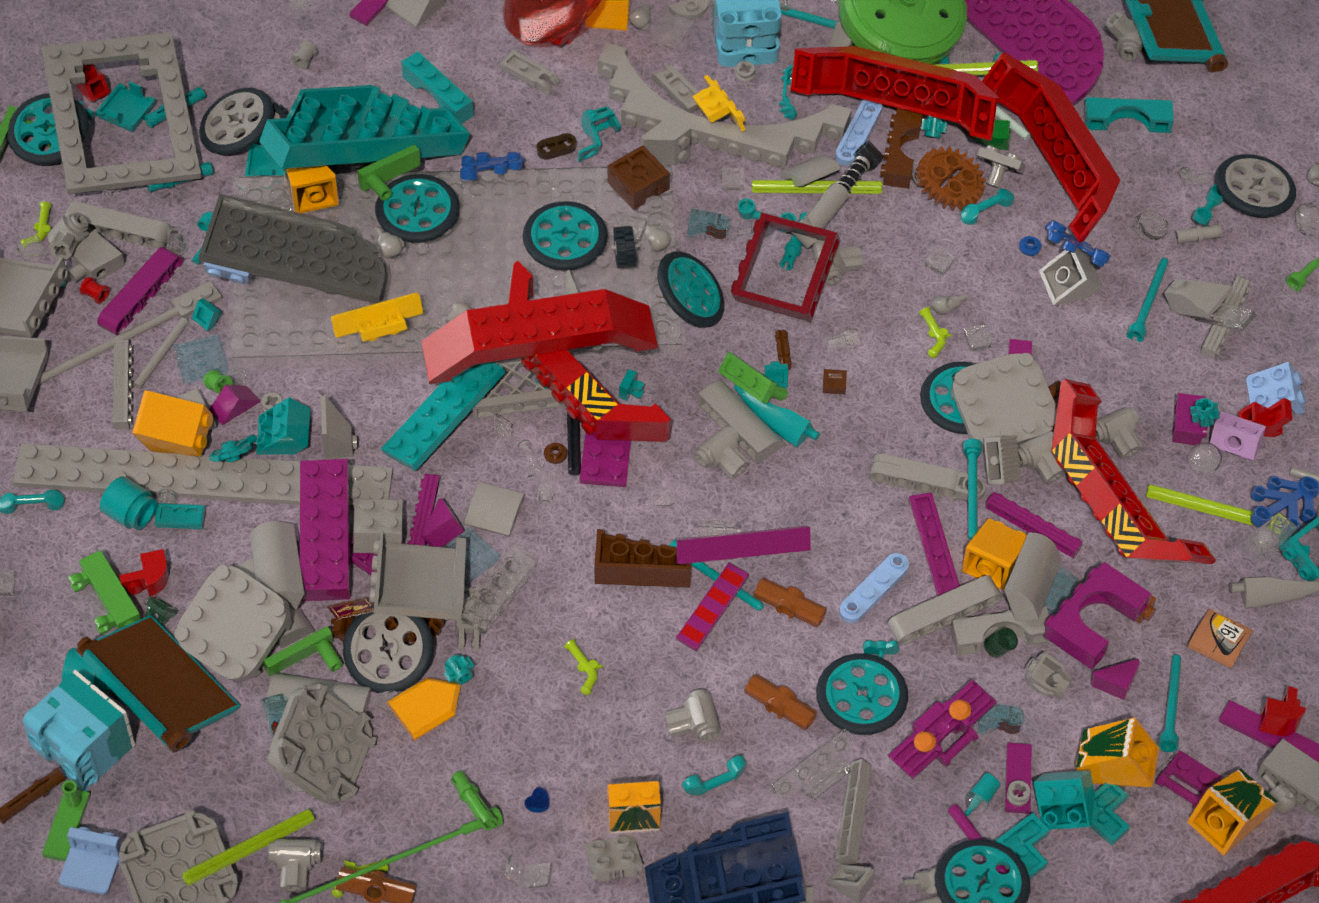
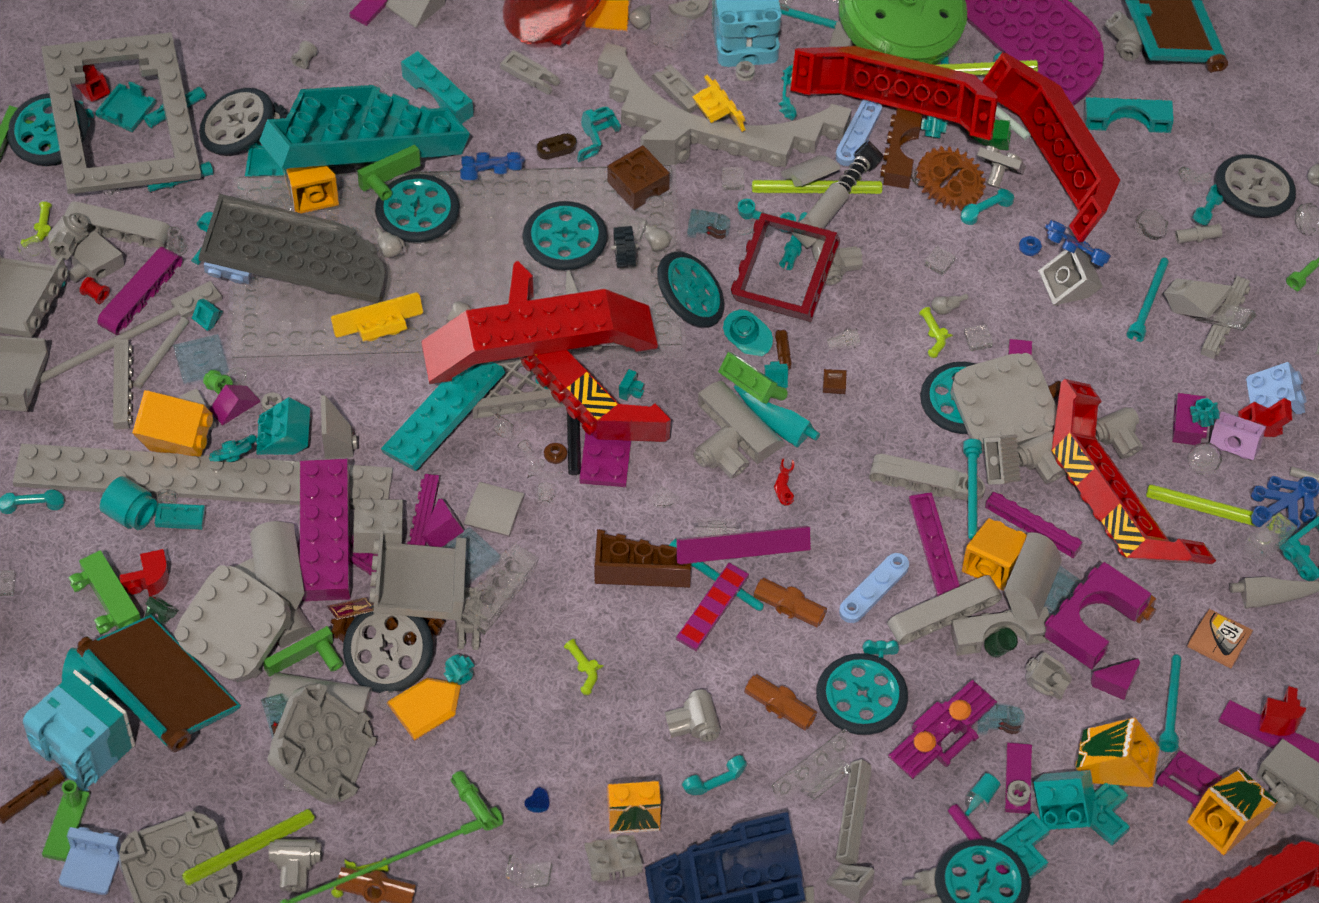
(744, 323): none -> teal piece
(781, 488): none -> red arm

